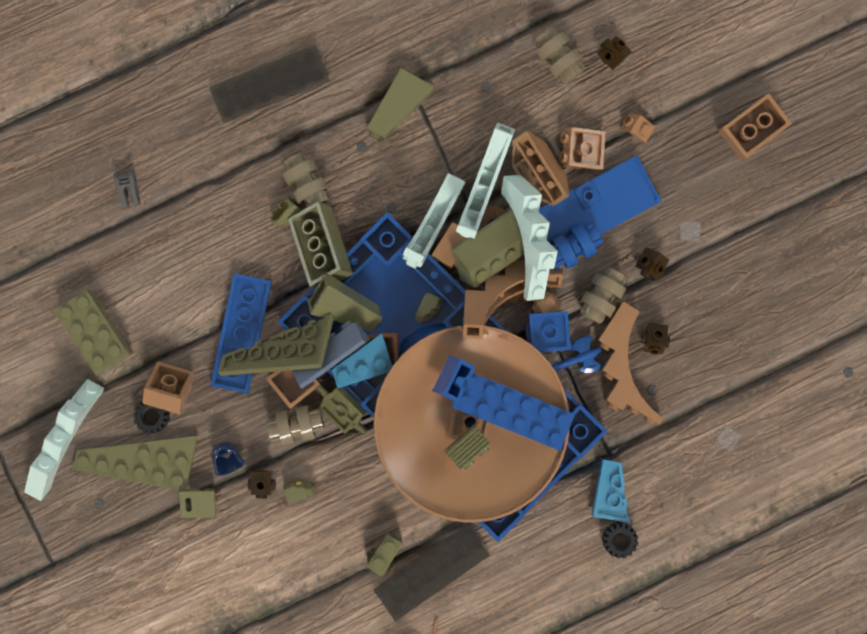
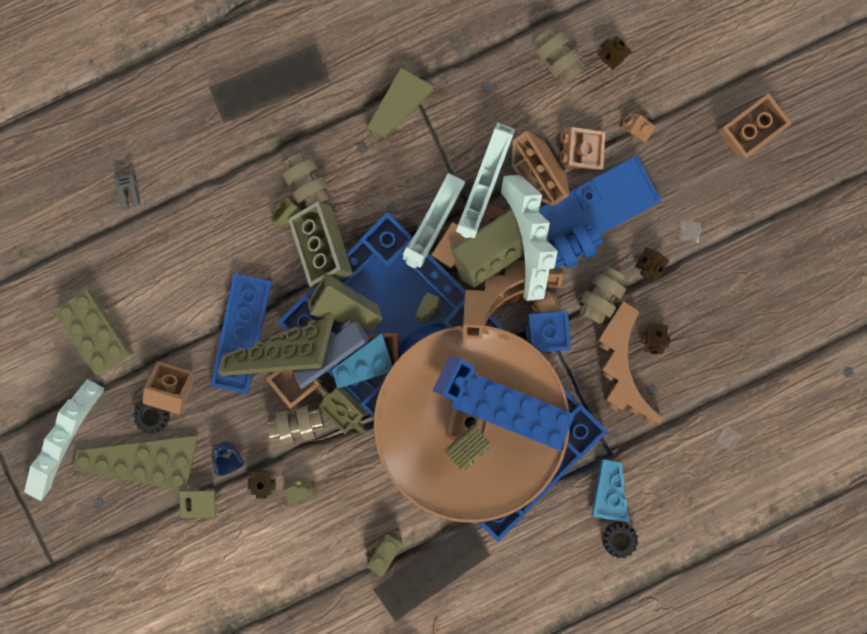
(585, 355): blue piece -> none

